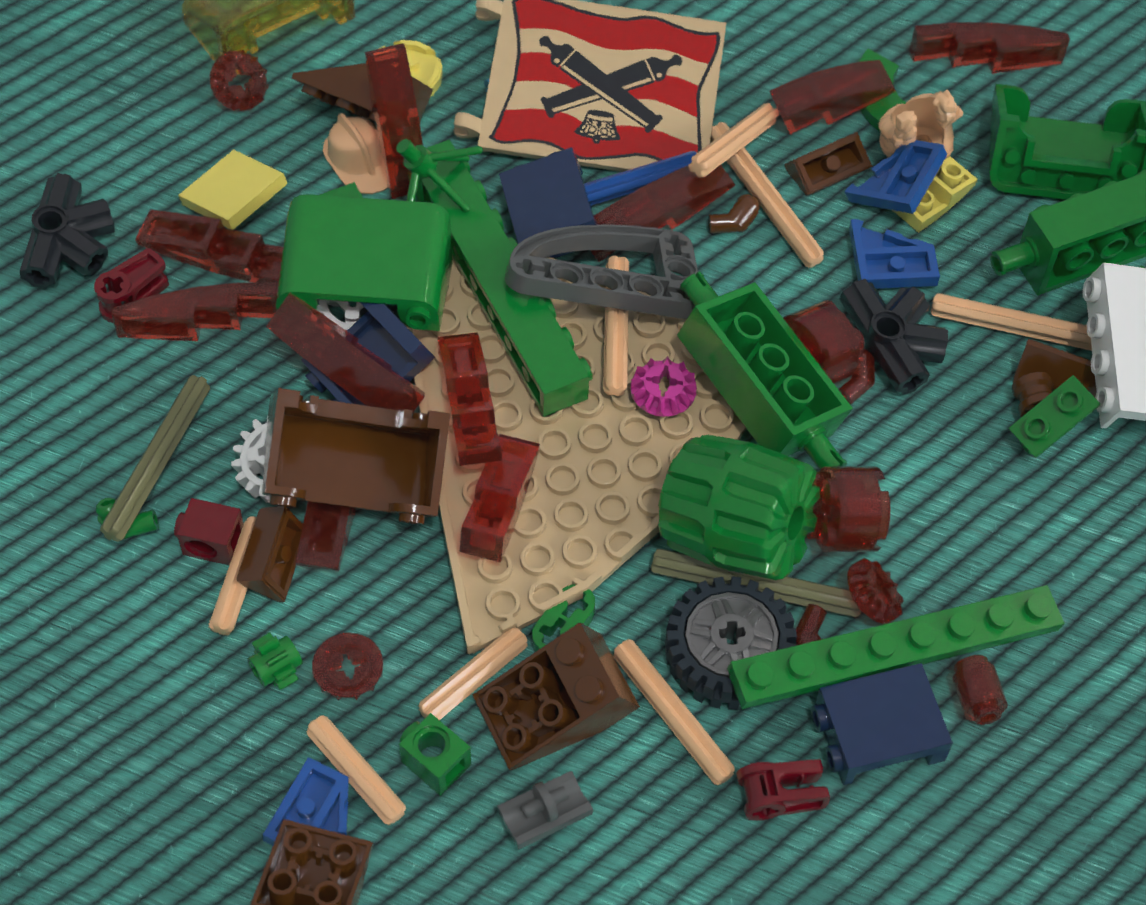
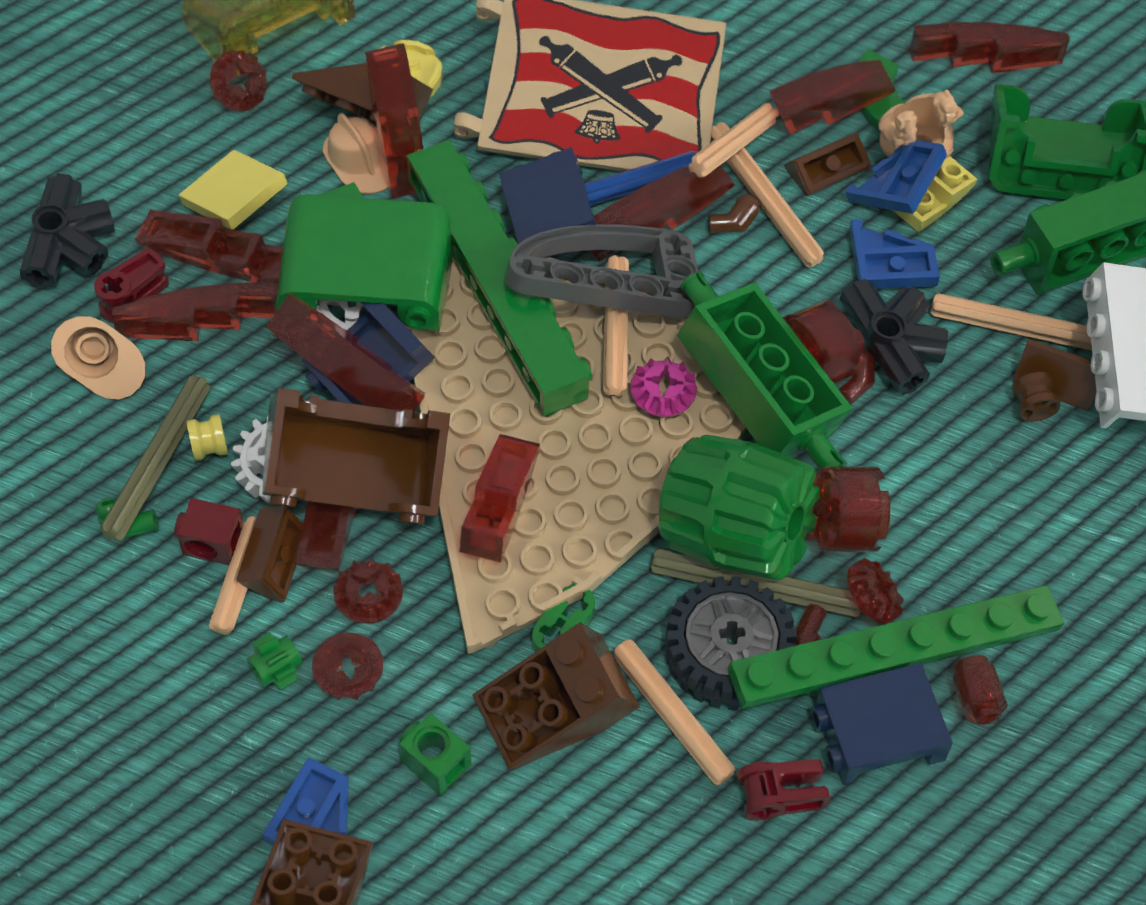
(98, 357): none -> light nougat piece
(207, 437): none -> light yellow wheel
(360, 773): light nougat axle -> none
(371, 607): none -> clear red gear
(423, 165): green plant -> none
(469, 399): clear red slope -> none
(473, 674): light nougat axle -> none
(544, 809): dark grey hips -> none
(1054, 416): green hinge -> none

